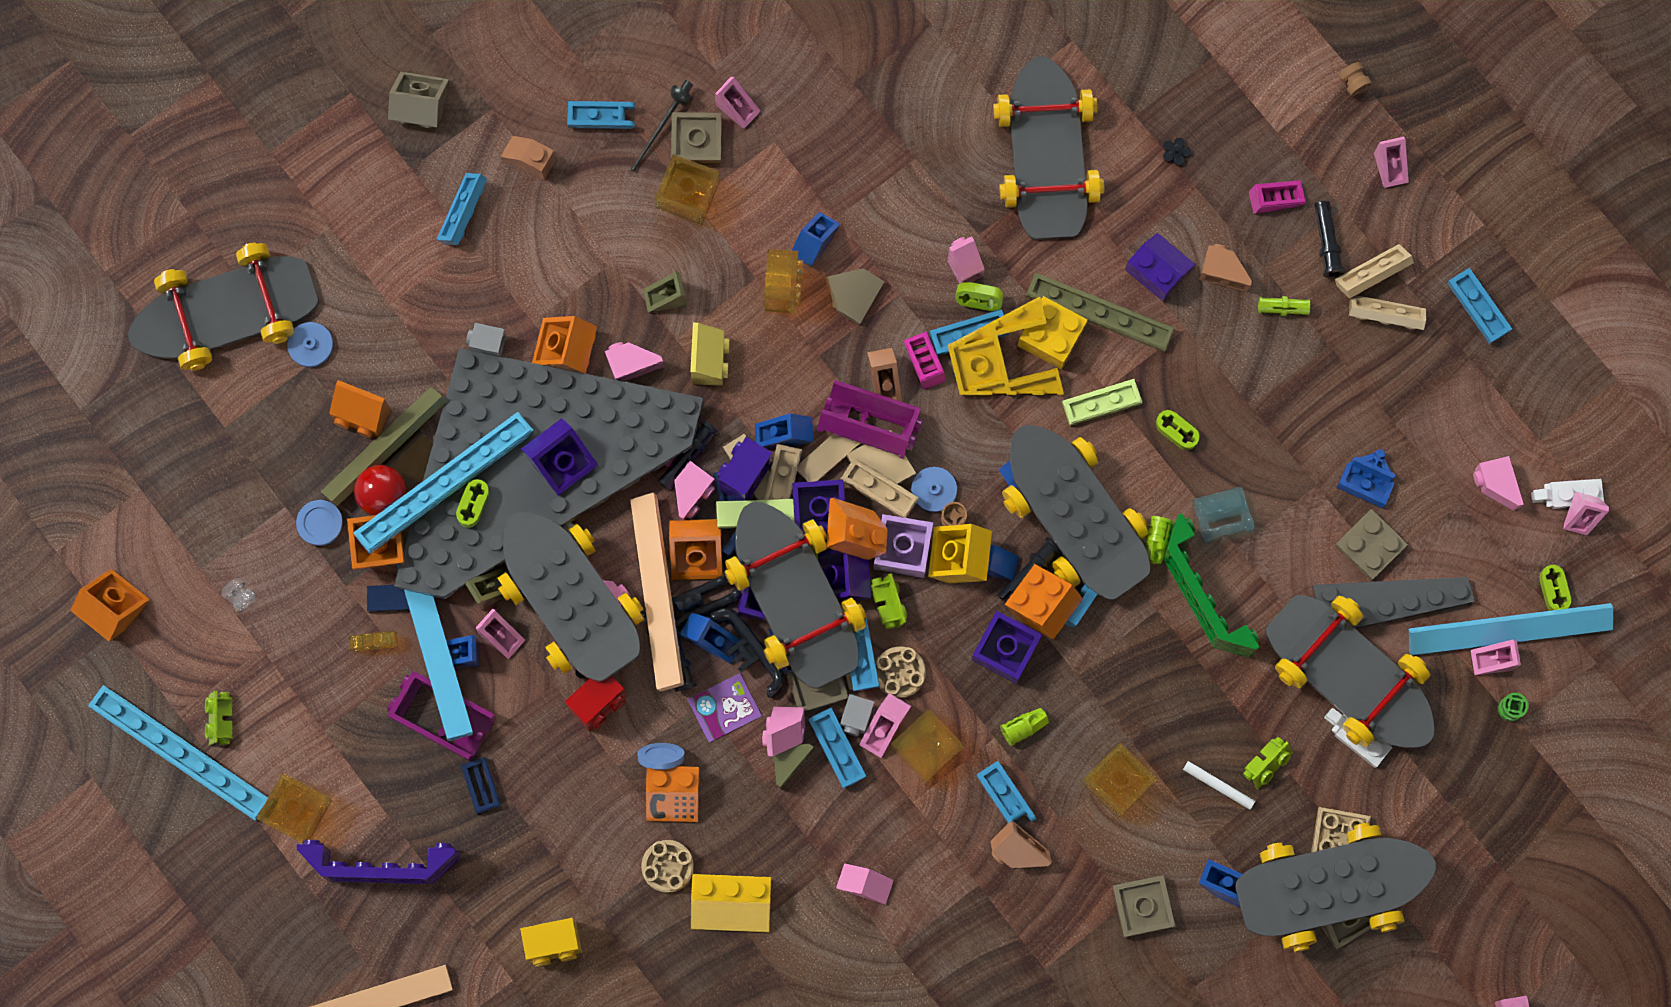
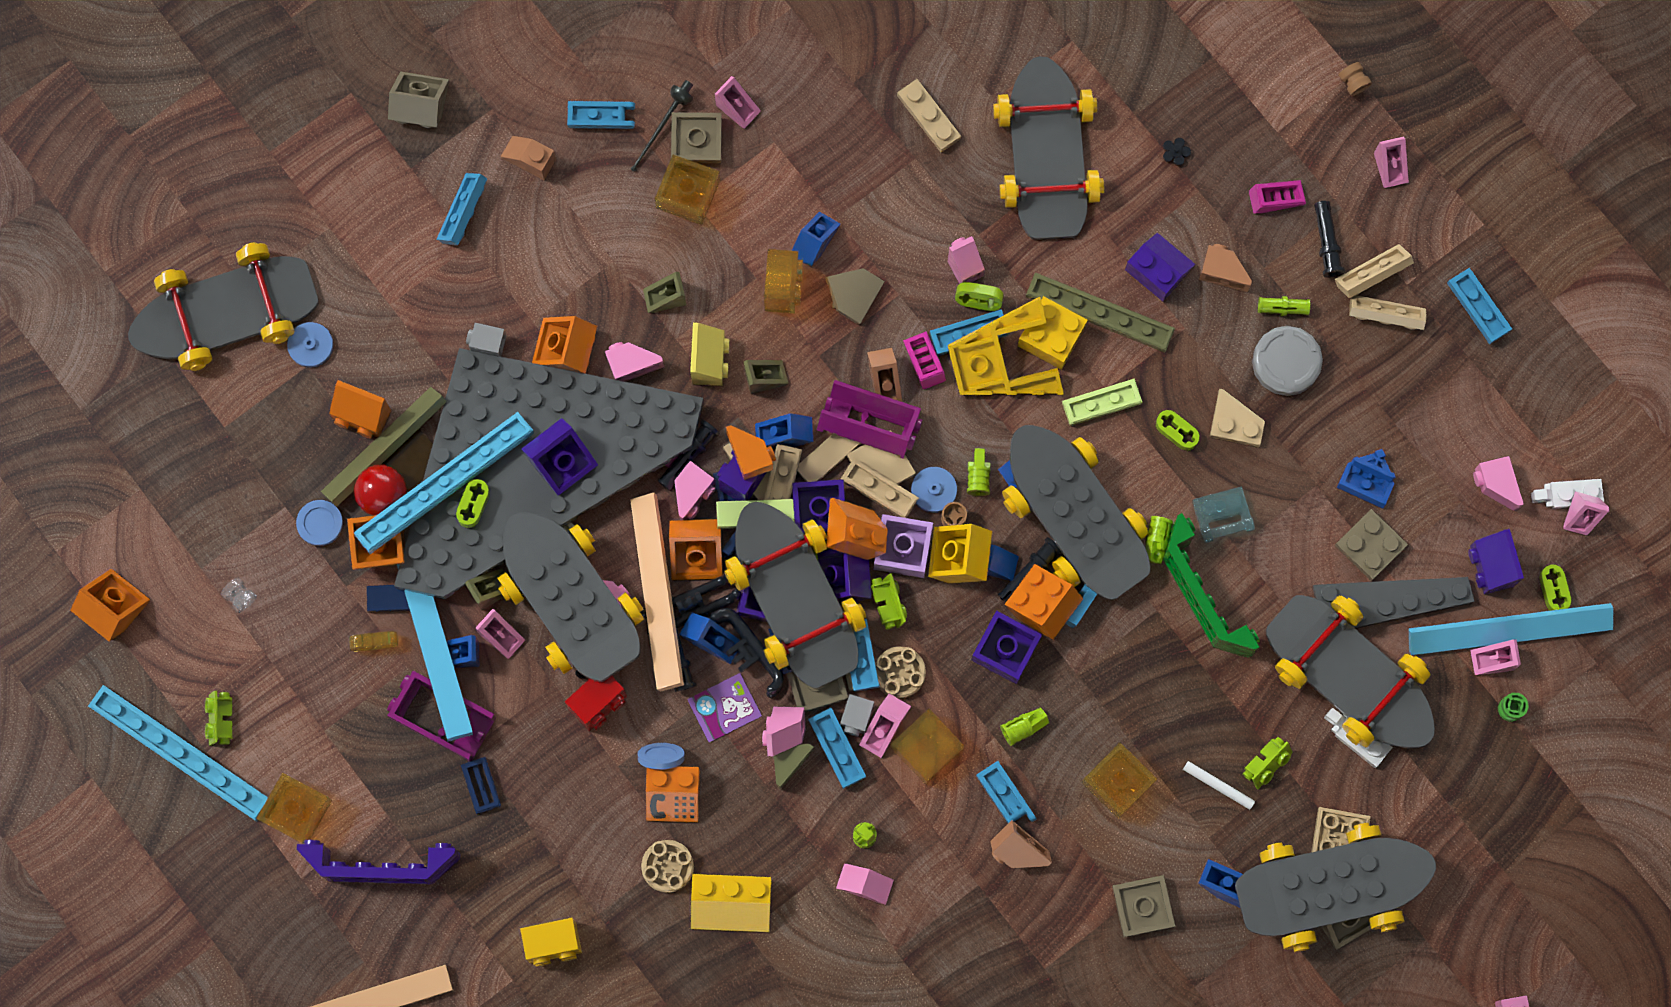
(750, 452): none -> orange slope
(764, 374): none -> olive slope
(864, 835): none -> lime hinge
(928, 115): none -> tan plate
(978, 474): none -> lime hinge
(1235, 421): none -> tan wing
(1287, 360): none -> light grey piece
(1496, 562): none -> dark purple slope

